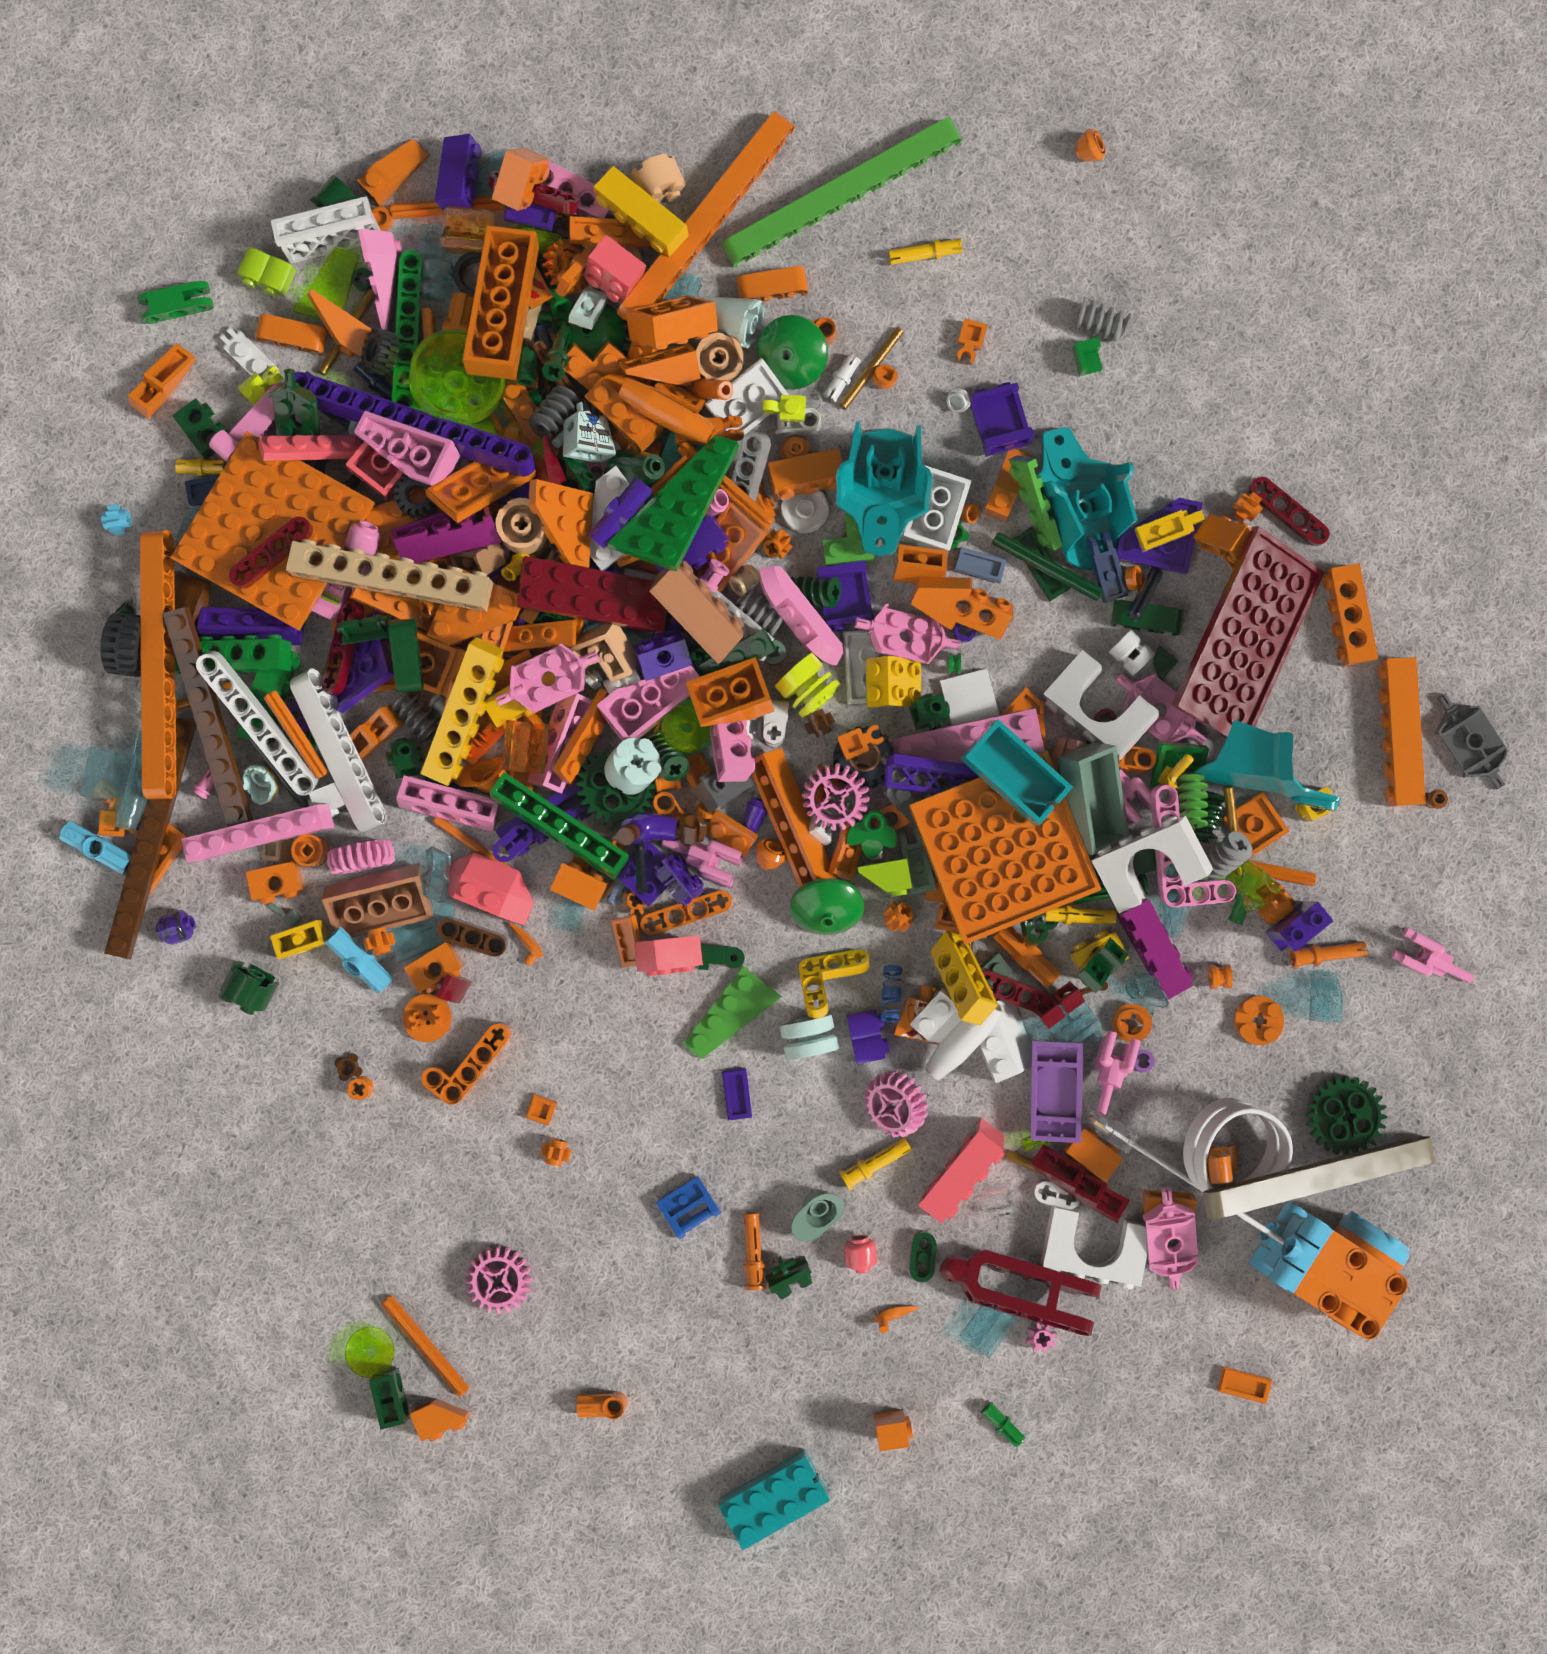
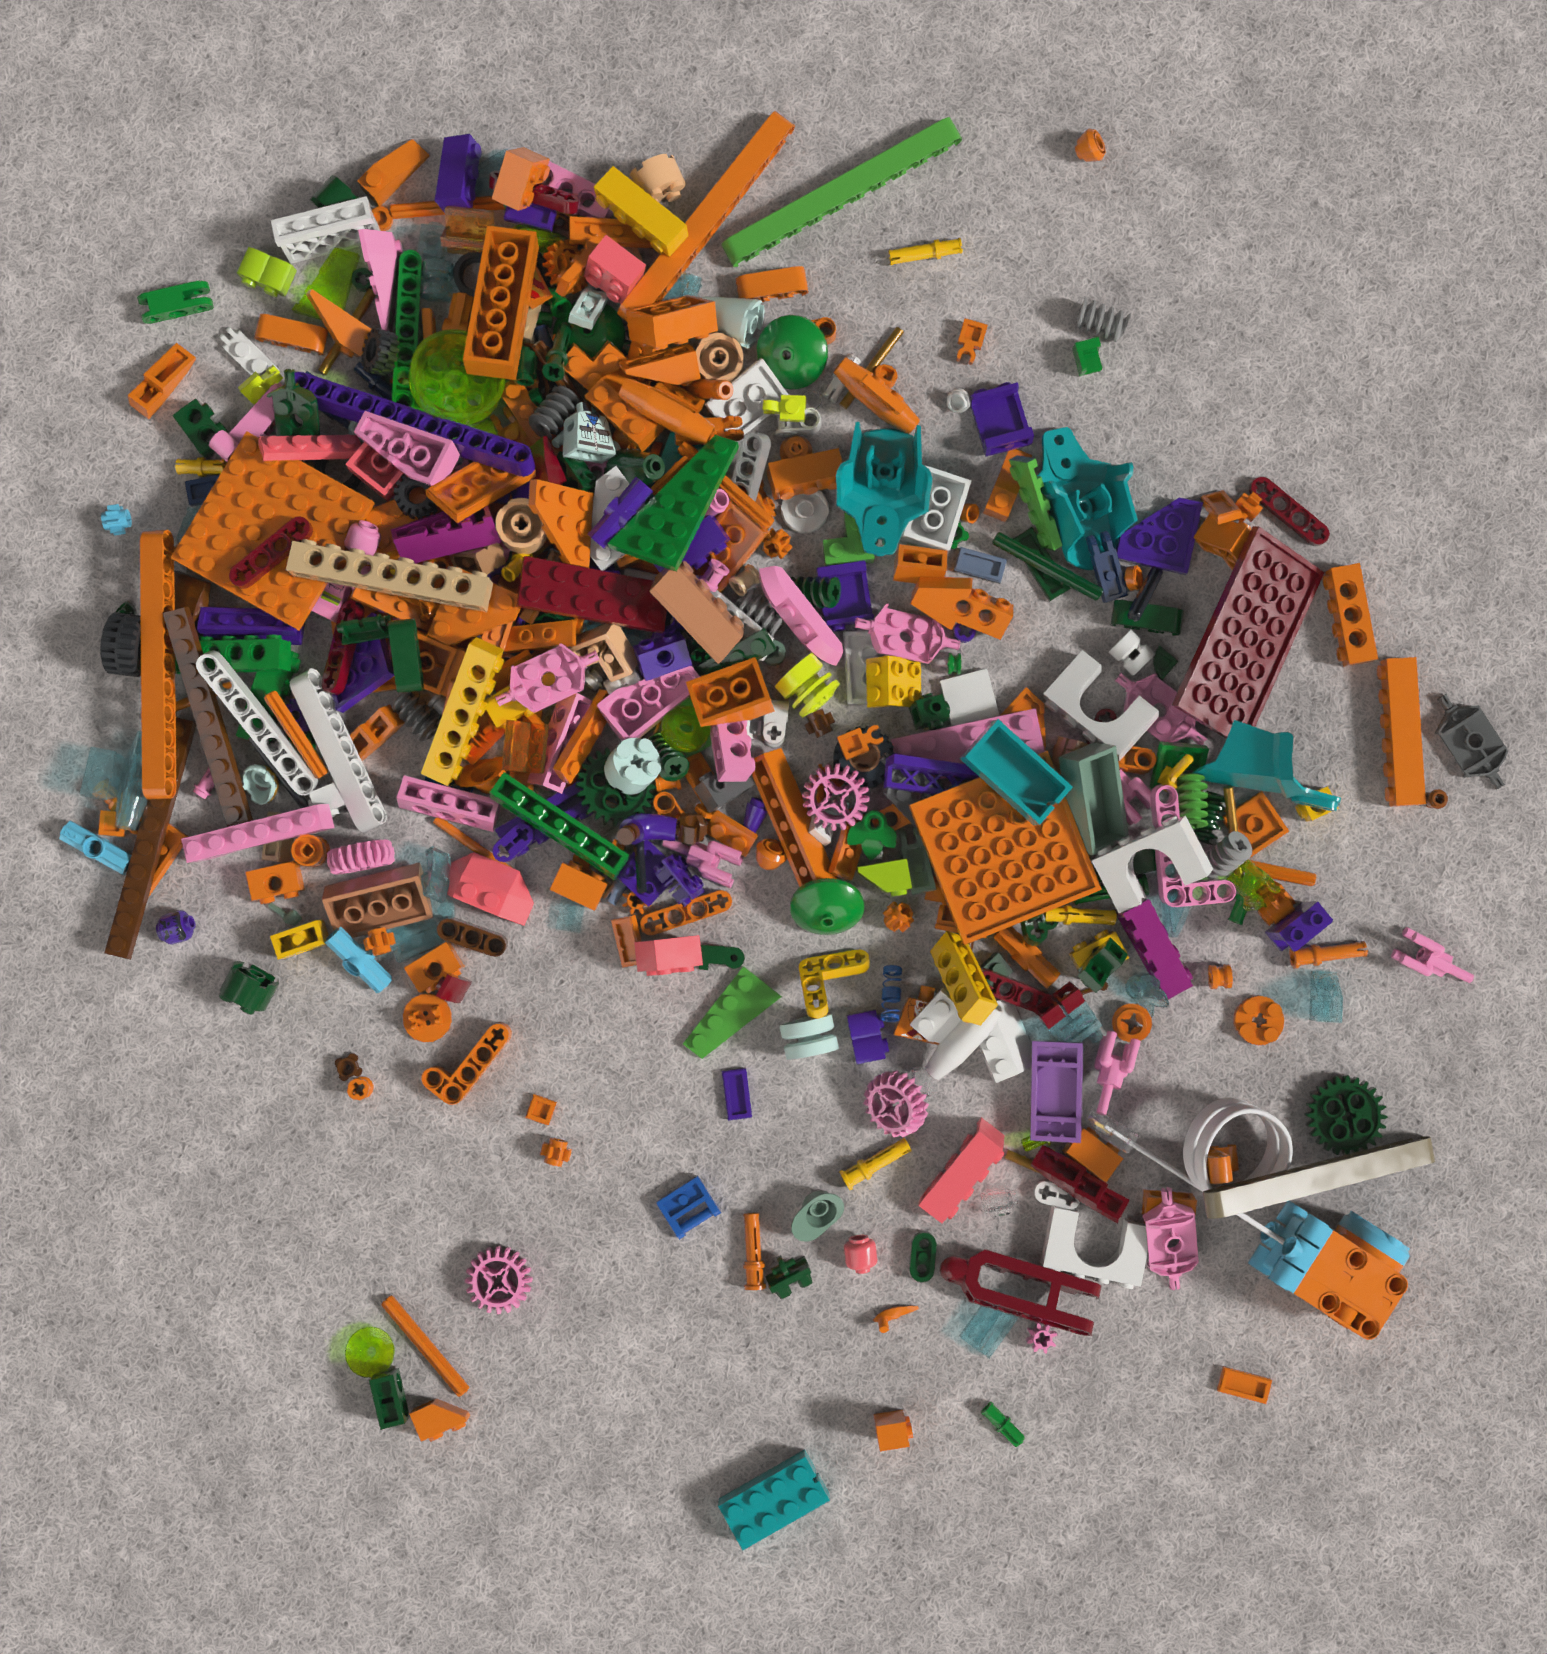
(404, 757): dark green brick -> none
(527, 941): orange bar -> none
(598, 1405): orange piece -> none
(876, 395): none -> orange plate
(1150, 1061): medium lavender bush -> none
(1167, 529): yellow hinge -> none
(1221, 507): none -> orange tile

